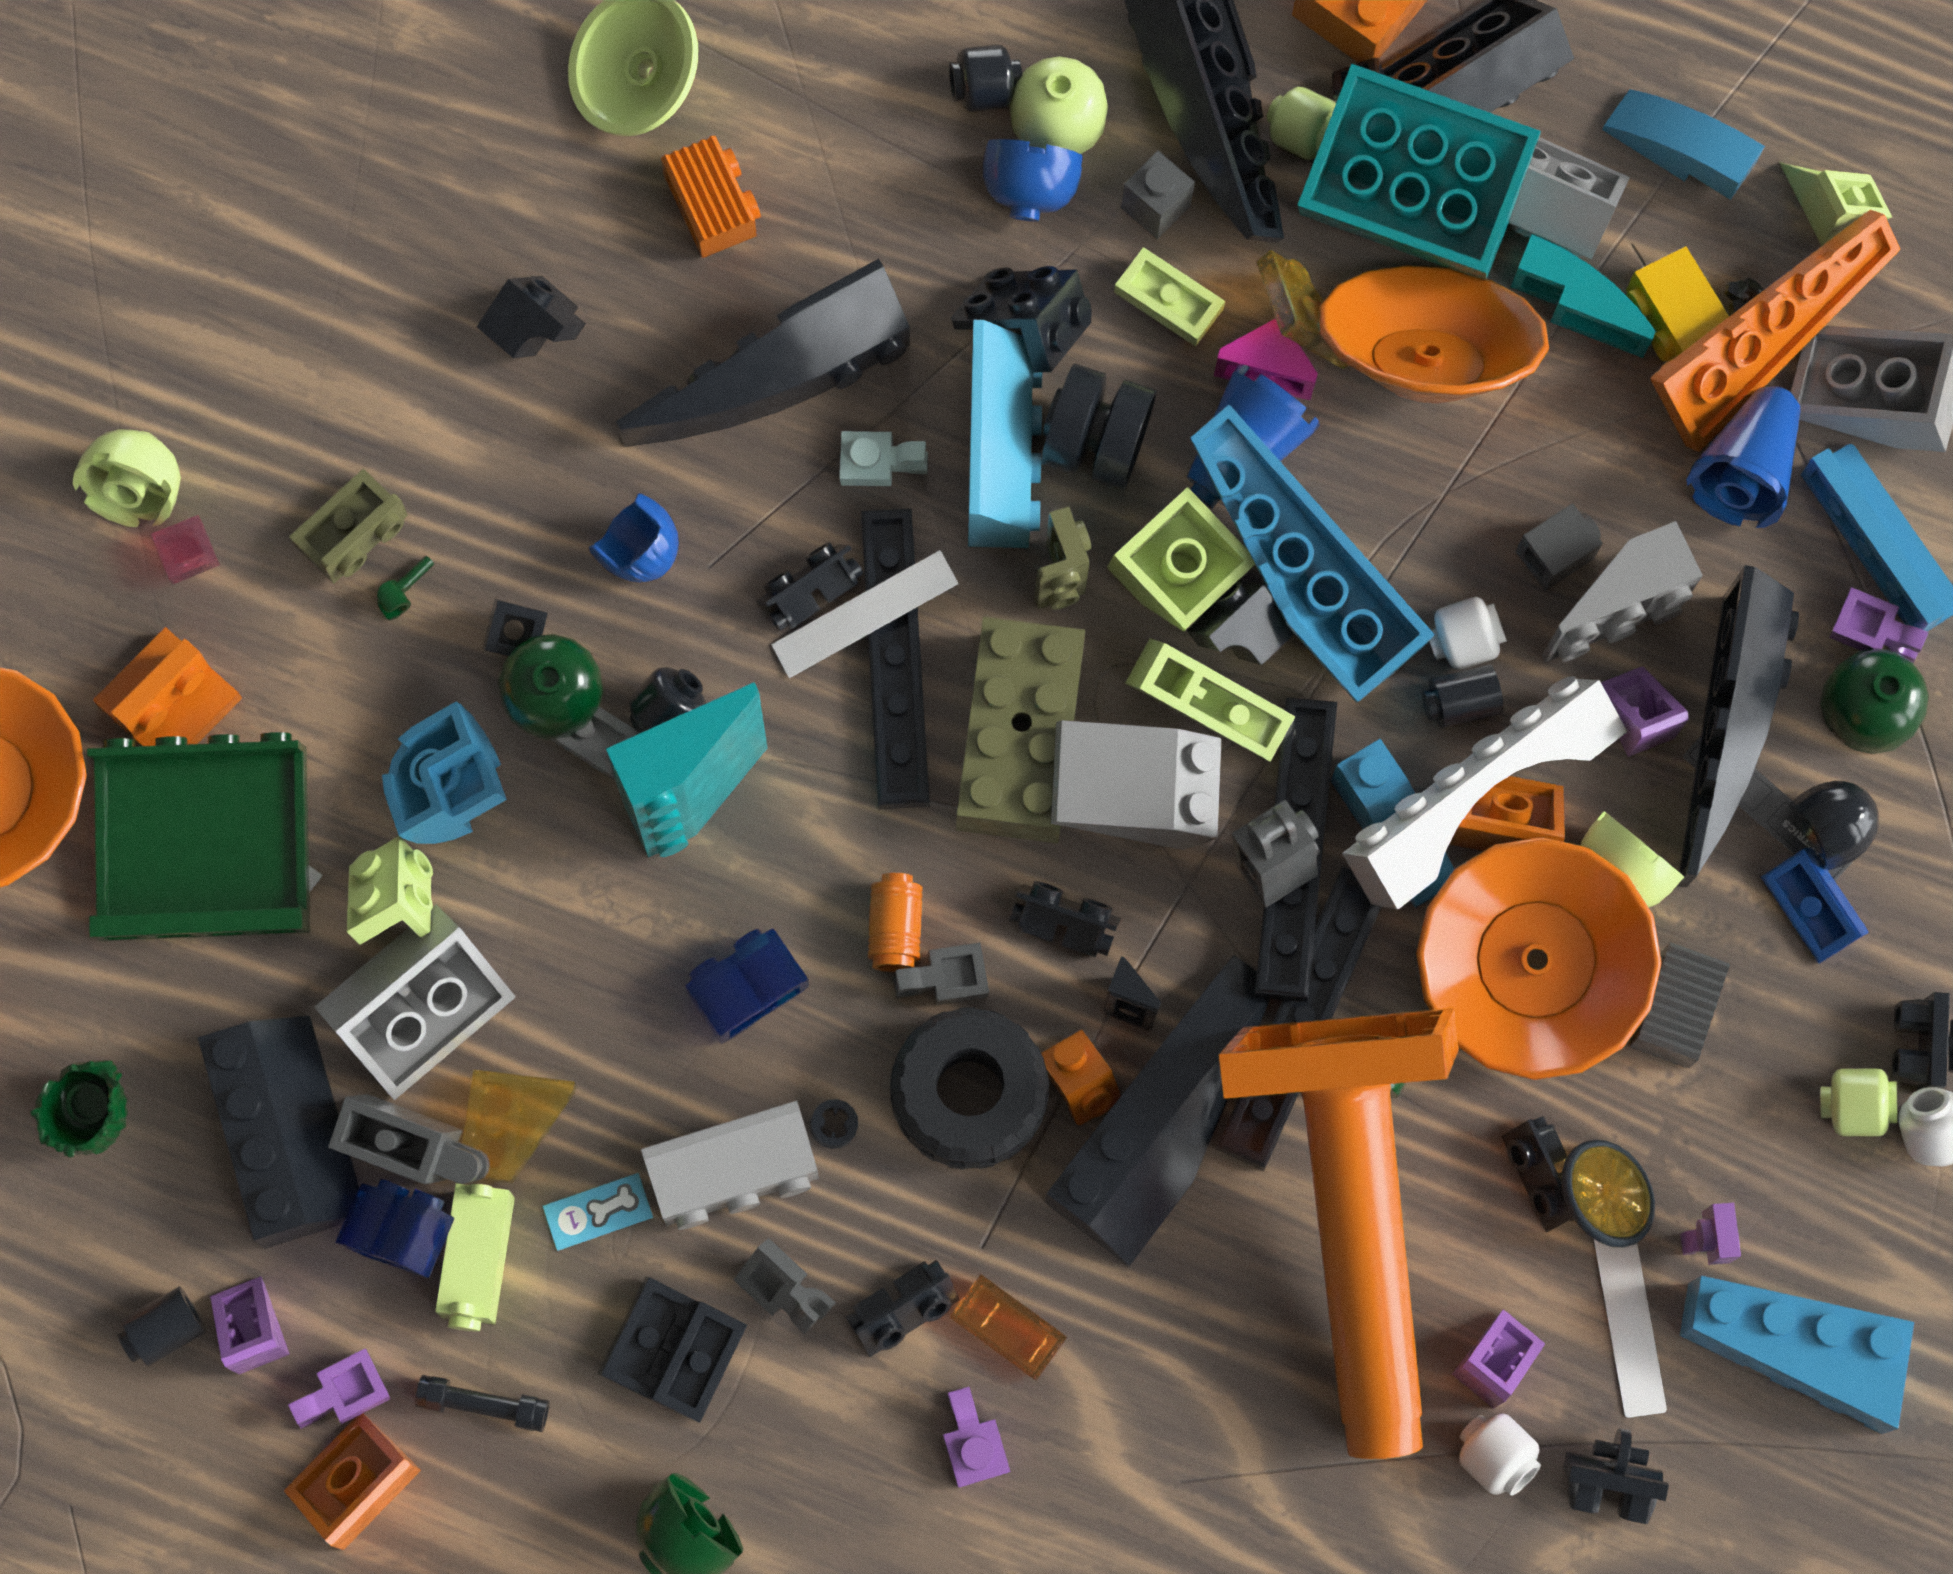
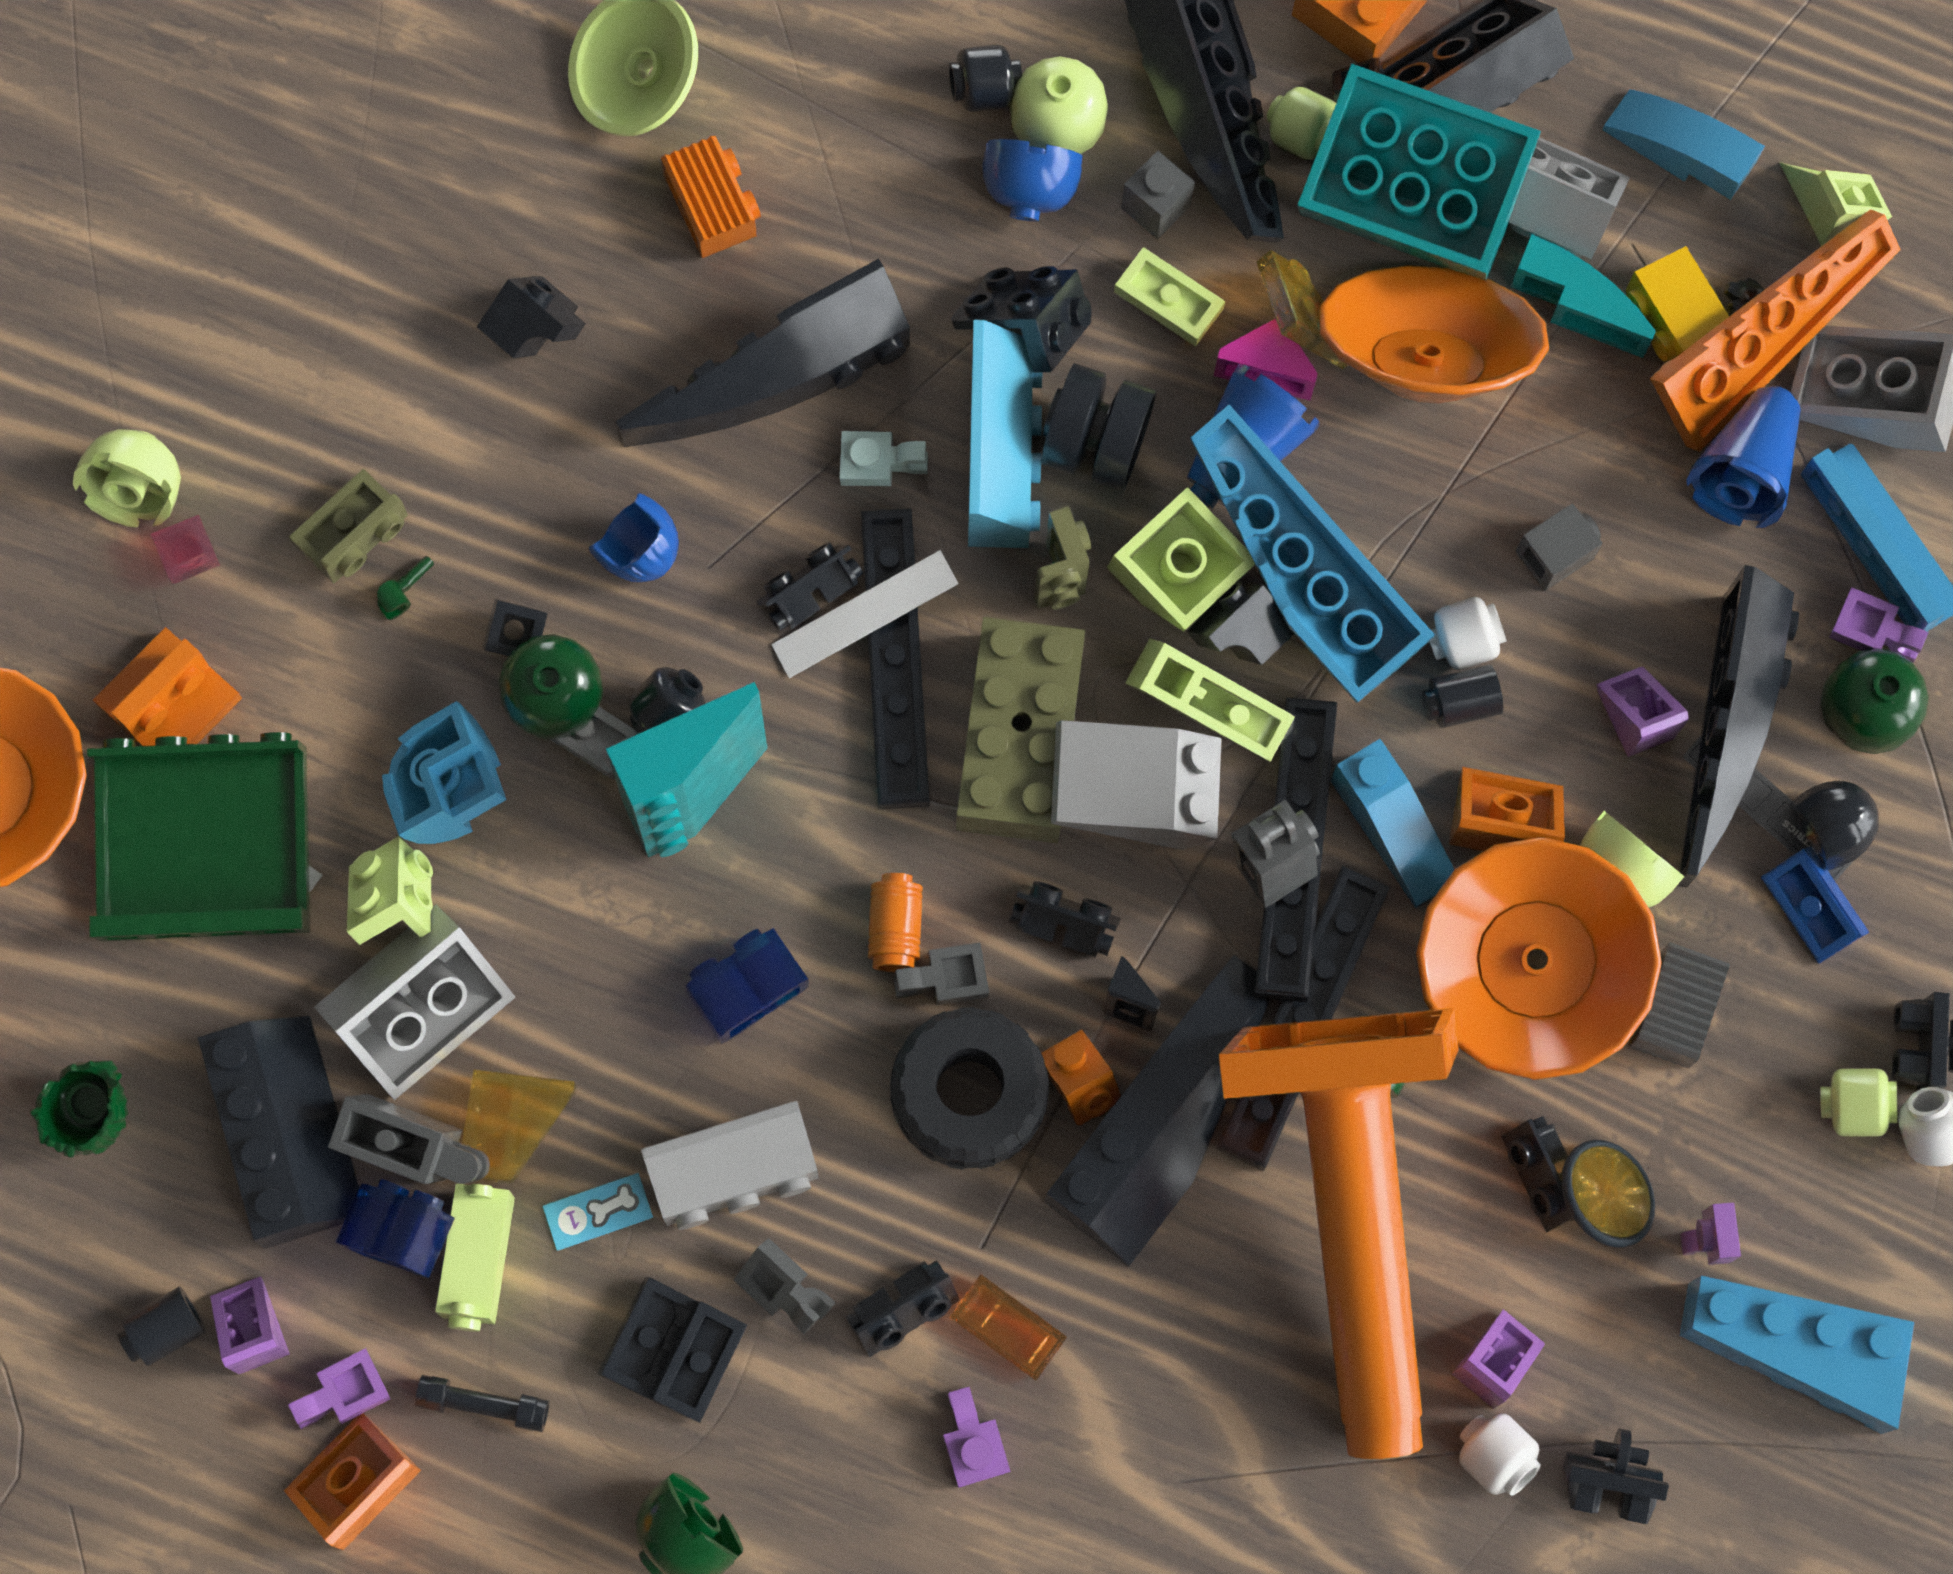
(818, 1121): black bush -> none
(1407, 849): white arch -> none
(1631, 1330): white sticker -> none
(1642, 583): light grey slope -> none

